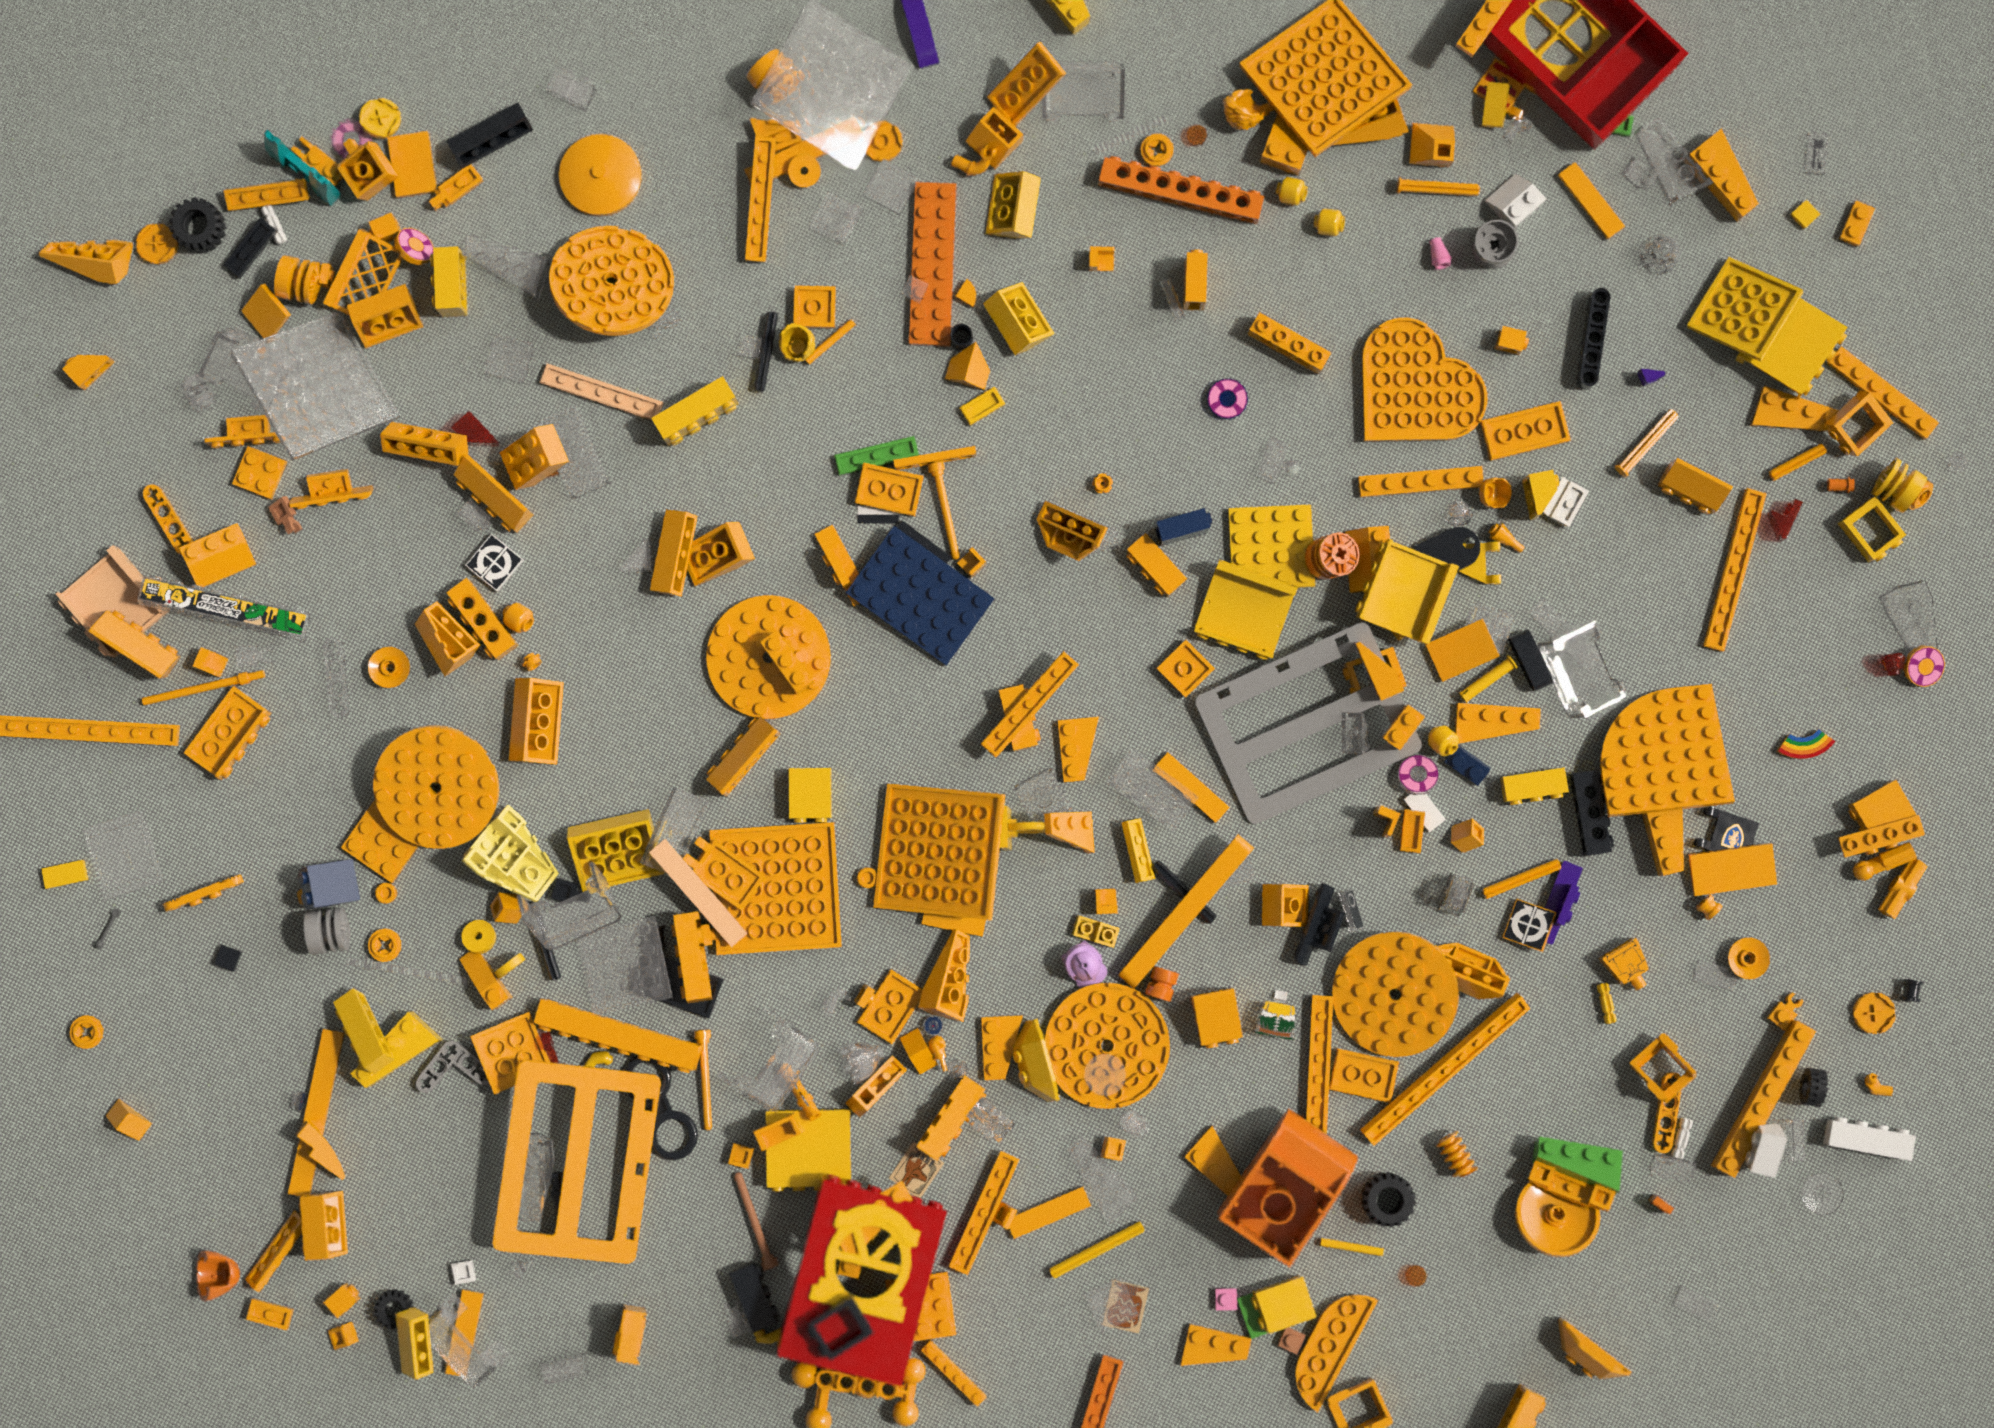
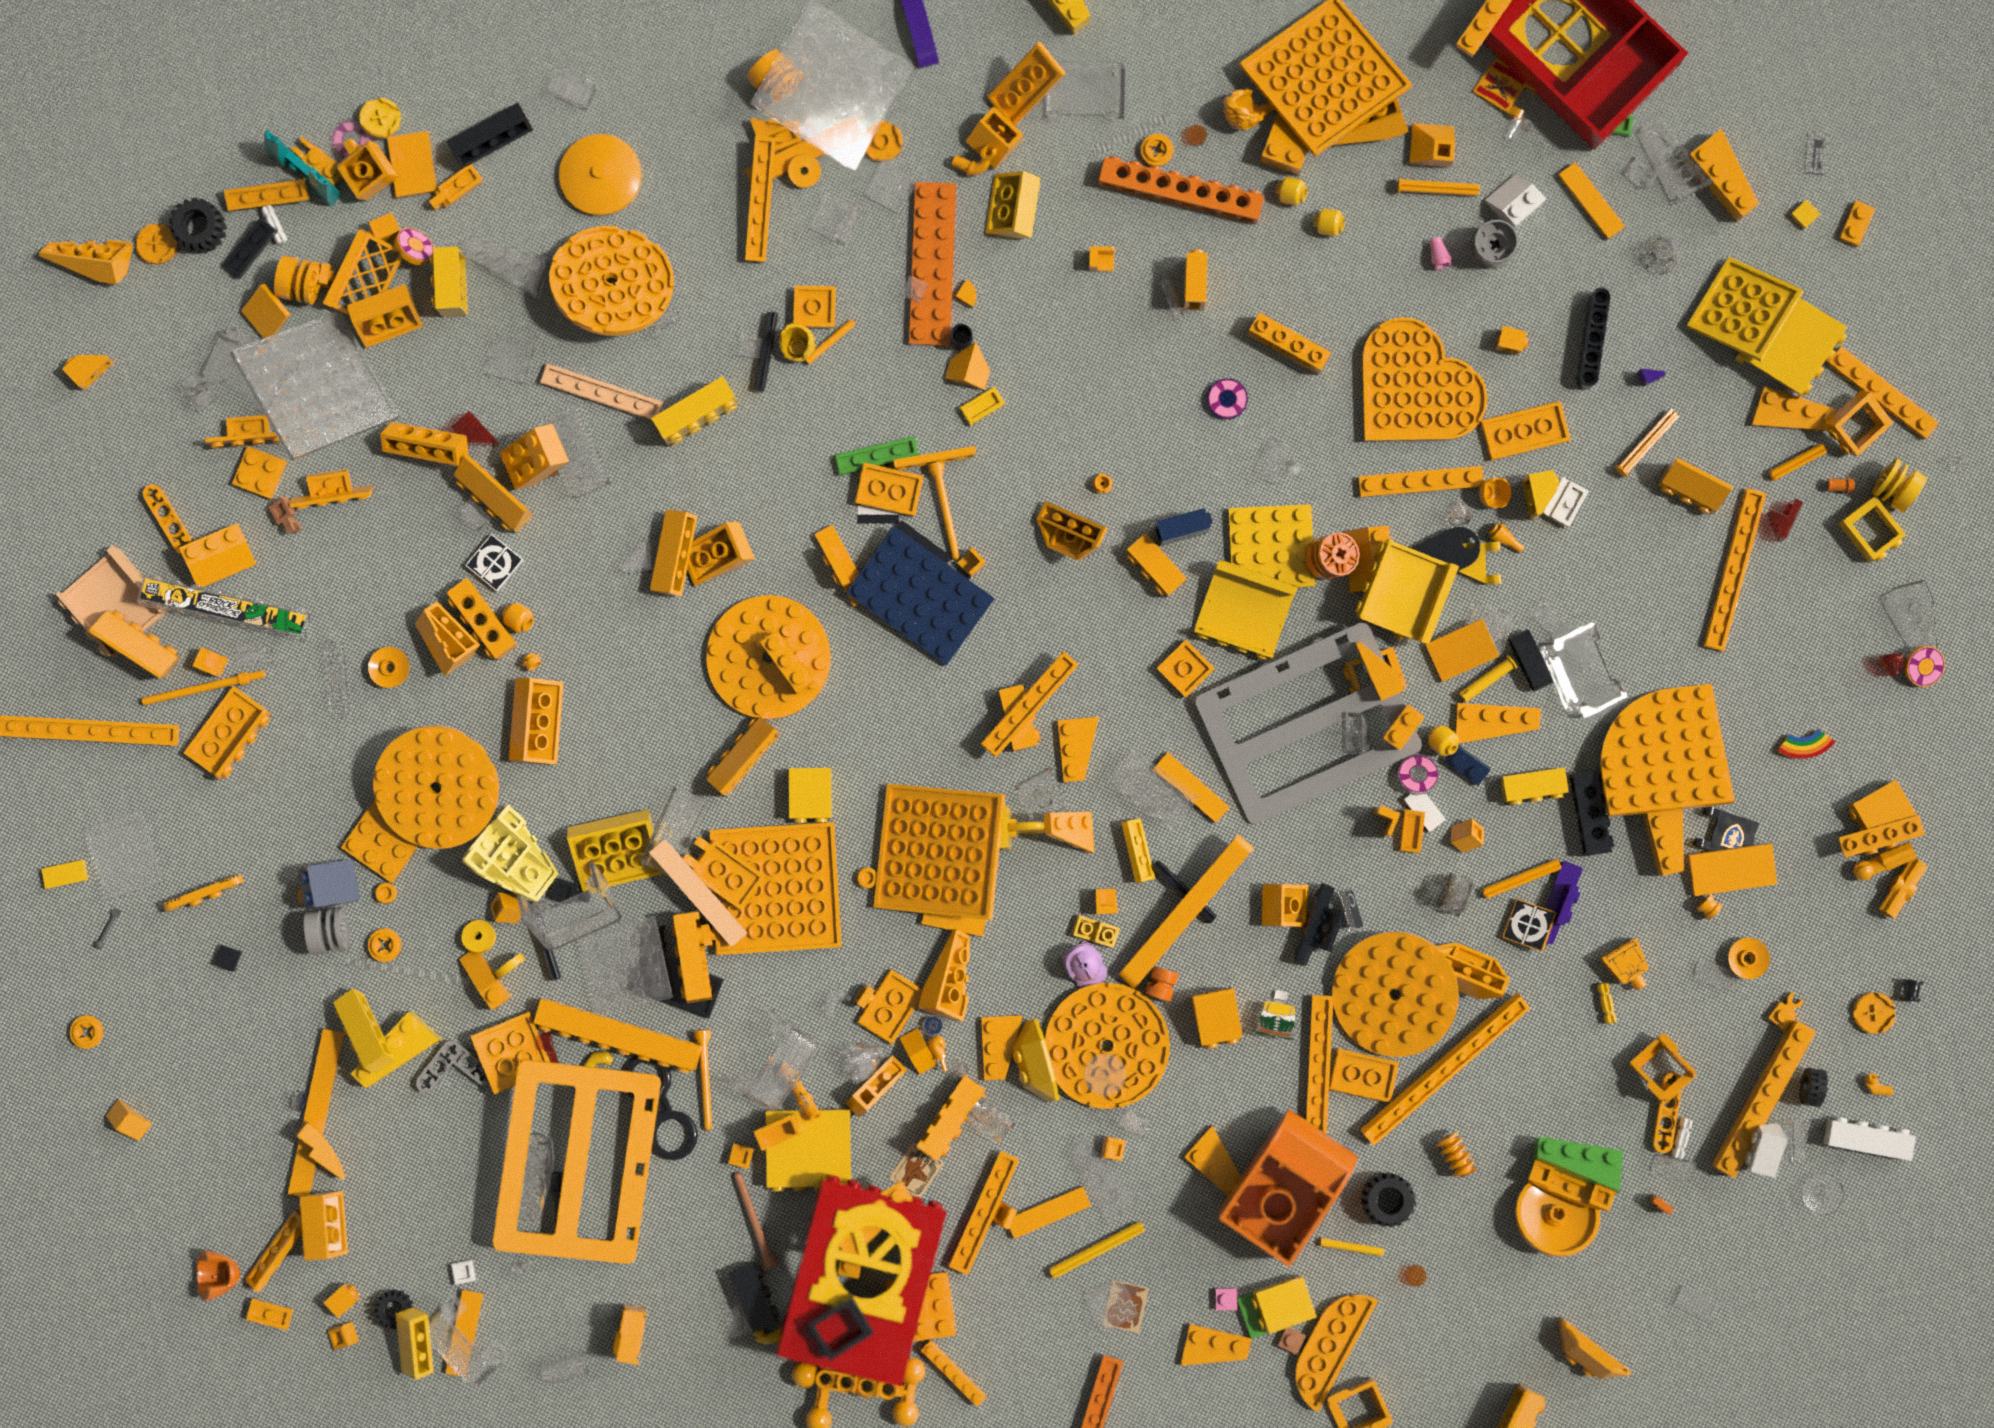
(1018, 318): yellow slope -> none
(1495, 105): yellow slope -> none
(1923, 496): light orange gear -> none

